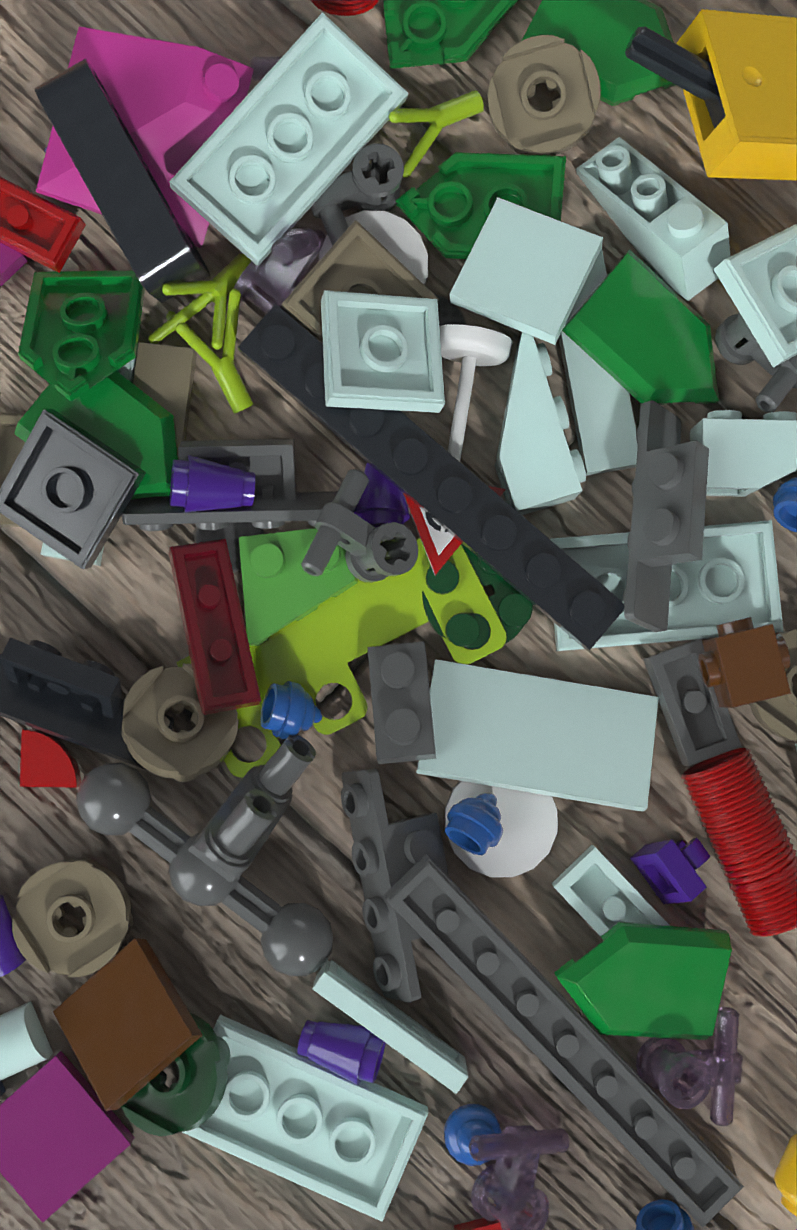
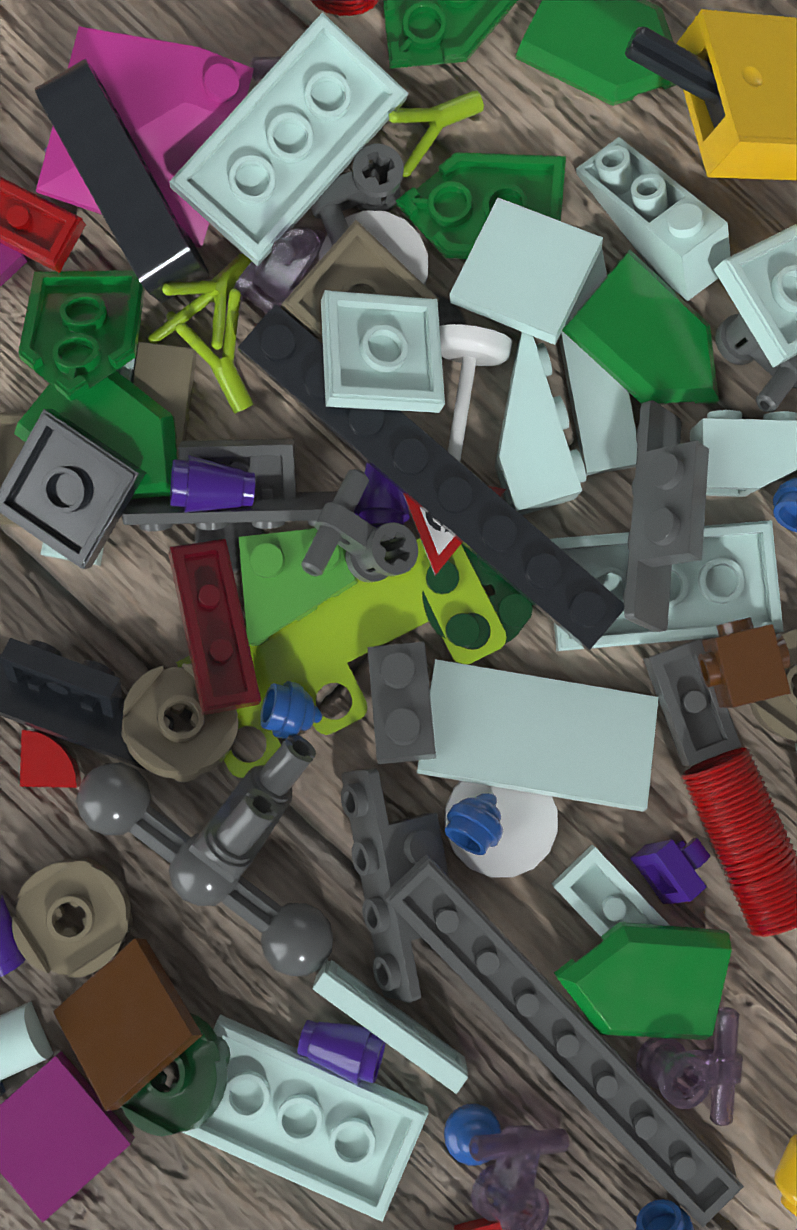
(562, 69): dark tan plate -> none

